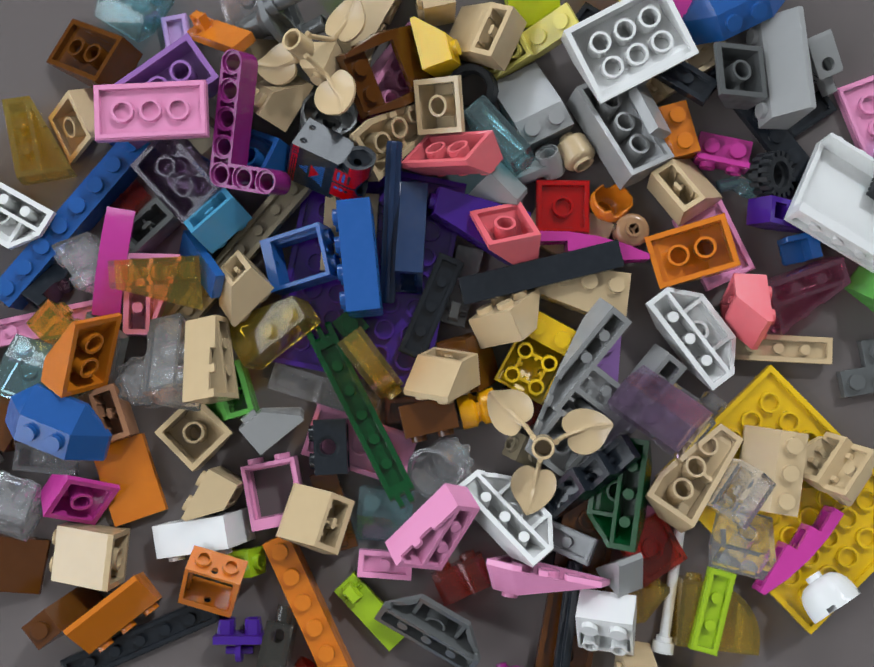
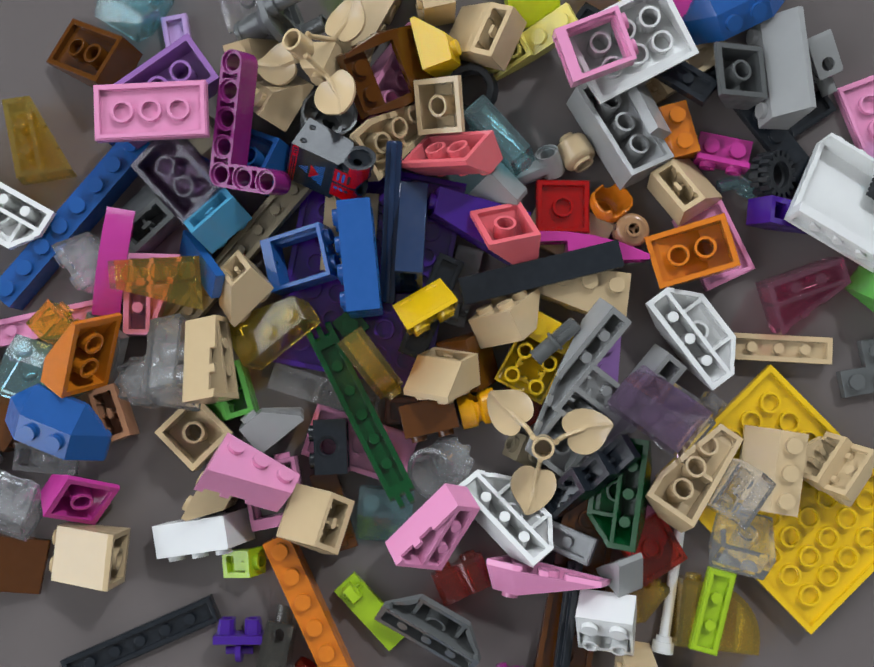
(49, 285): black leg -> none
(51, 621): reddish brown slope -> none
(74, 122): tan slope -> none
(114, 614): orange slope -> none
(132, 198): clear red piece -> none
(133, 469): orange tile -> none
(196, 589): orange window -> none
(219, 34): orange hinge -> none
(248, 474): none -> bright pink wedge
(380, 564): bright pink plate -> none
(425, 307): none -> yellow slope
(533, 106): light grey slope -> none
(555, 340): none -> dark grey axle
(566, 53): none -> bright pink window
(748, 308): coral slope -> none
(799, 249): blue panel -> none
(800, 549): dark pink slope -> none
(827, 594): white cylinder -> none

